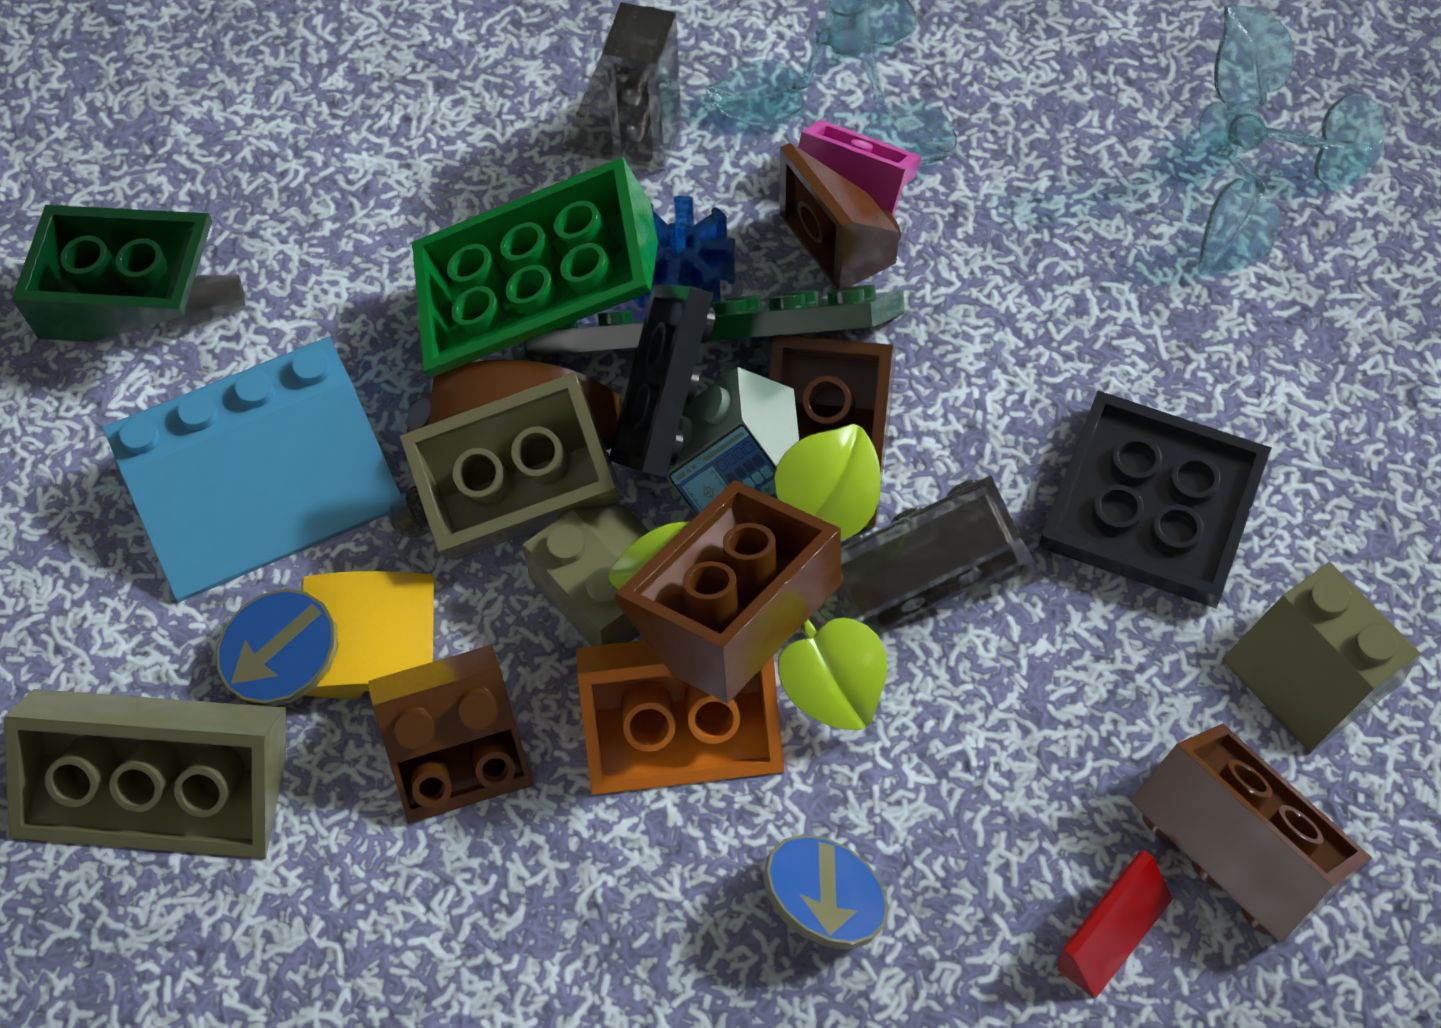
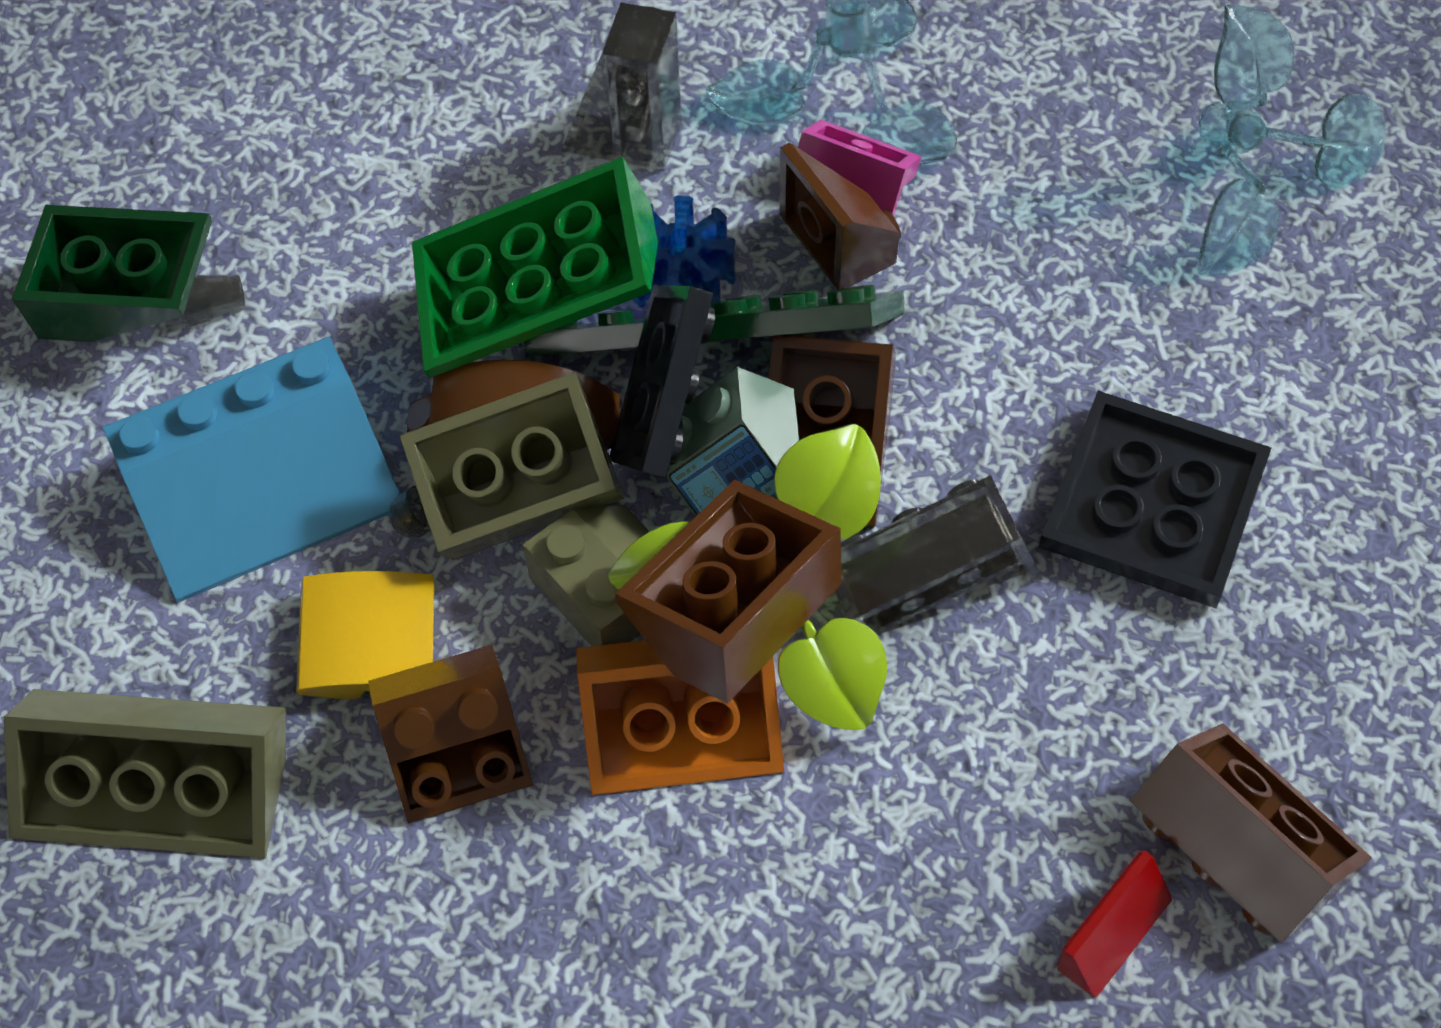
(276, 648): blue piece -> none
(825, 892): blue piece -> none
(1322, 657): olive slope -> none

